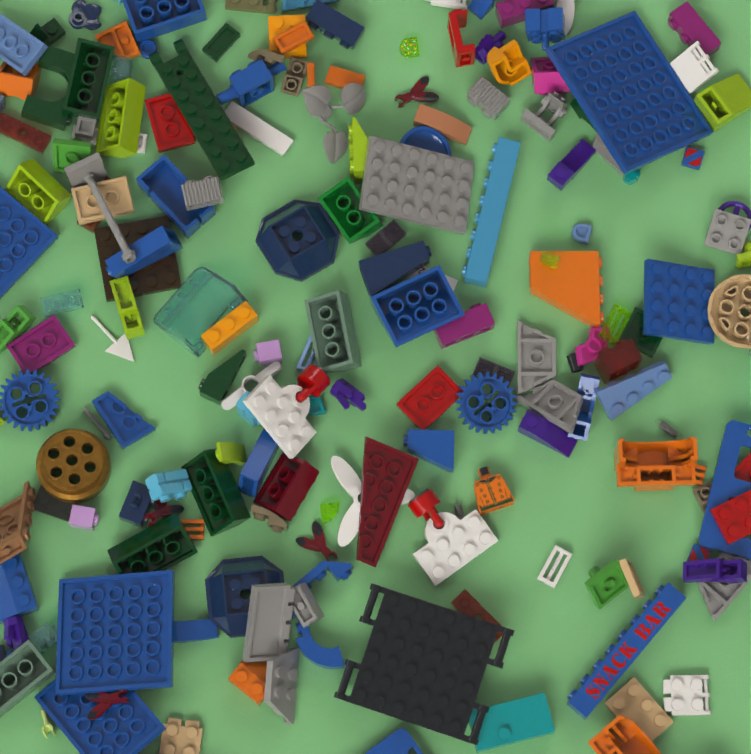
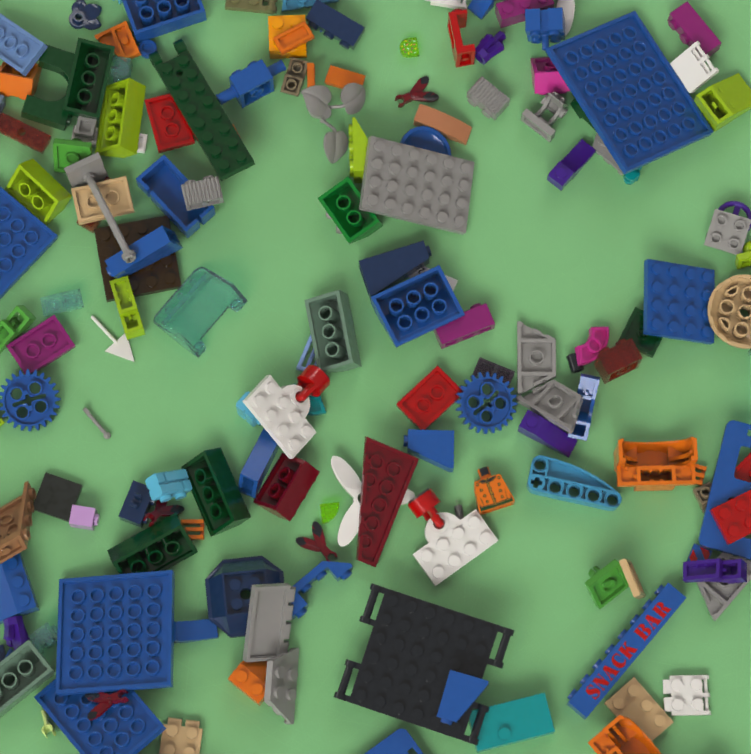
(49, 32): dark green slope -> none
(90, 482): pearl gold wheel -> none
(121, 421): blue wing -> none
(220, 380): dark green slope -> none
(221, 42): dark green tile -> none
(229, 328): light orange brick -> none
(230, 453): lime slope -> none
(231, 400): white piece -> none
(258, 129): white tile -> none
(267, 56): dark tan slope -> none
(268, 352): lavender brick -> none
(274, 521): dark tan slope -> none
(302, 257): dark blue piece -> none
(306, 606): light grey slope -> none
(323, 657): blue arch -> none
(347, 395): dark purple rock -> none
(385, 238): clear purple tile -> none
(459, 695): none -> blue slope
(468, 605): clear red tile -> none
(492, 212): dark azure brick -> none
(508, 64): light orange brick -> none
(547, 580): white tile -> none
(550, 259): clear neon green tile -> none
(568, 477): none -> dark azure beam
(570, 286): orange slope -> none
(581, 233): medium blue tile -> none
(608, 337): clear neon green tile -> none
(625, 393): medium blue wing -> none
(672, 432): light grey piece -> none
(692, 158): blue tile -> none

